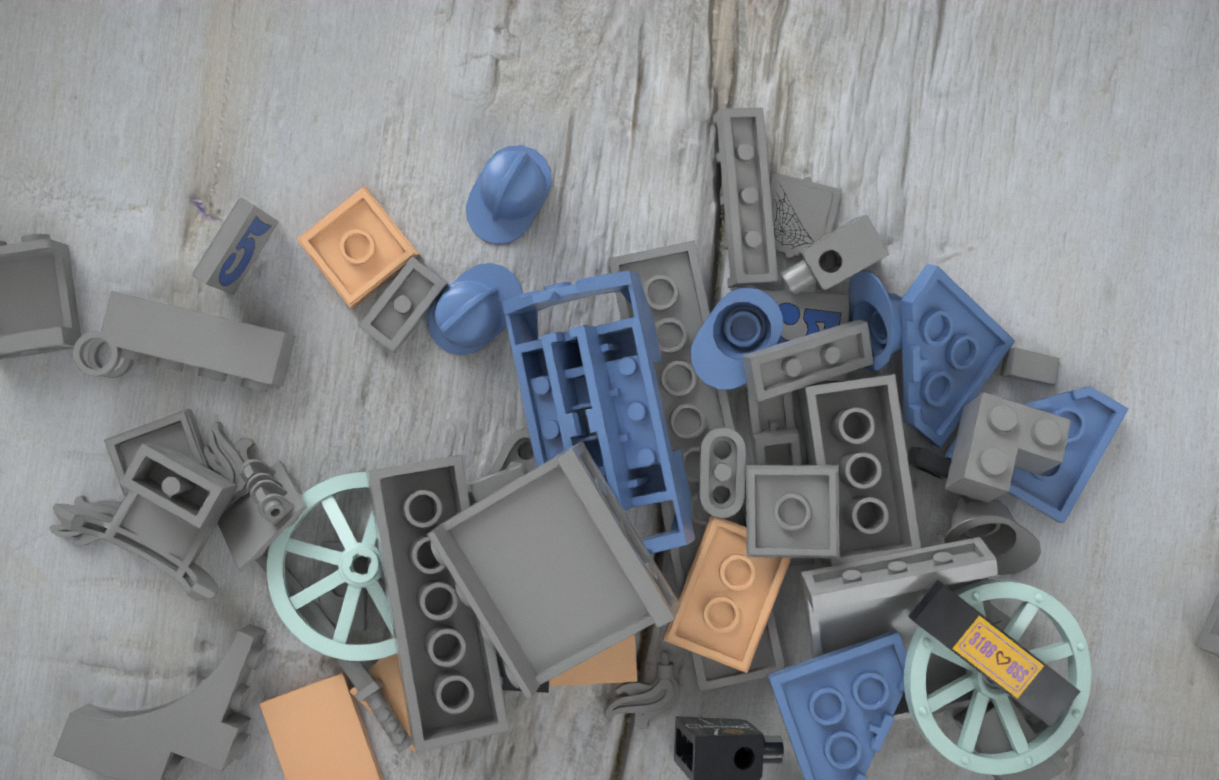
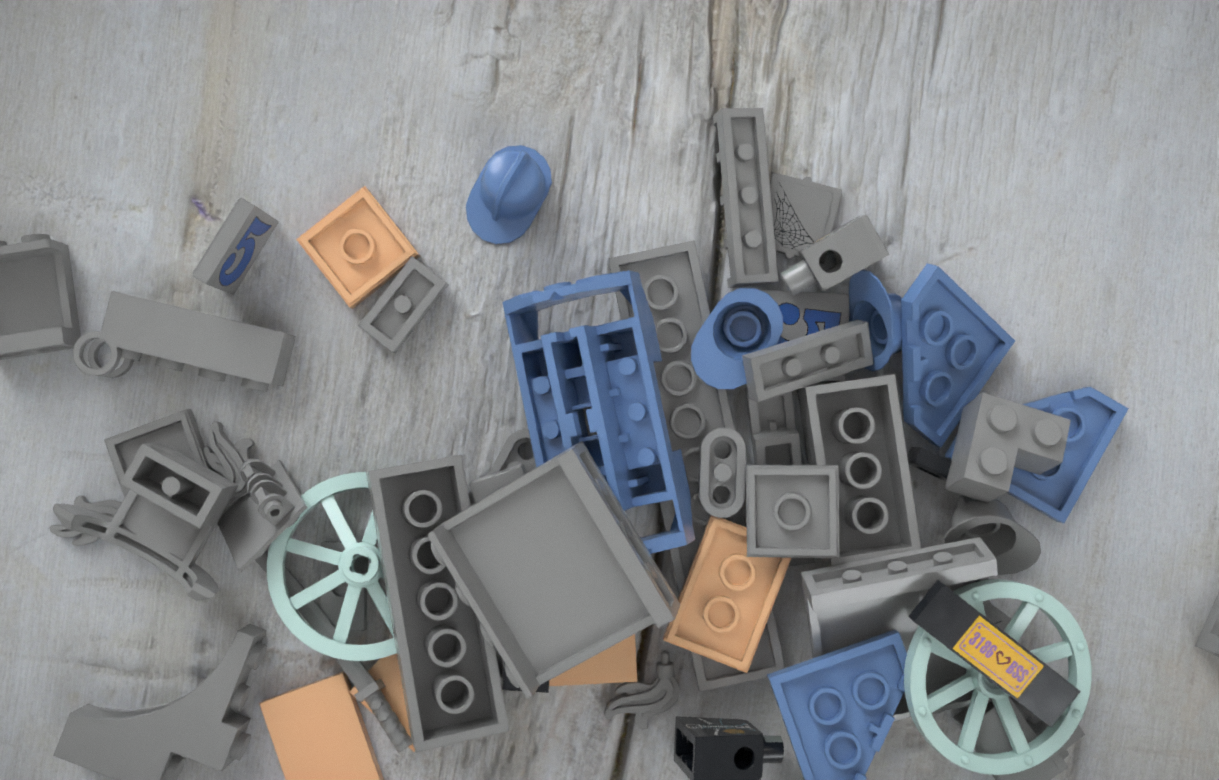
(472, 309): medium blue piece -> none
(1030, 366): light grey piece -> none

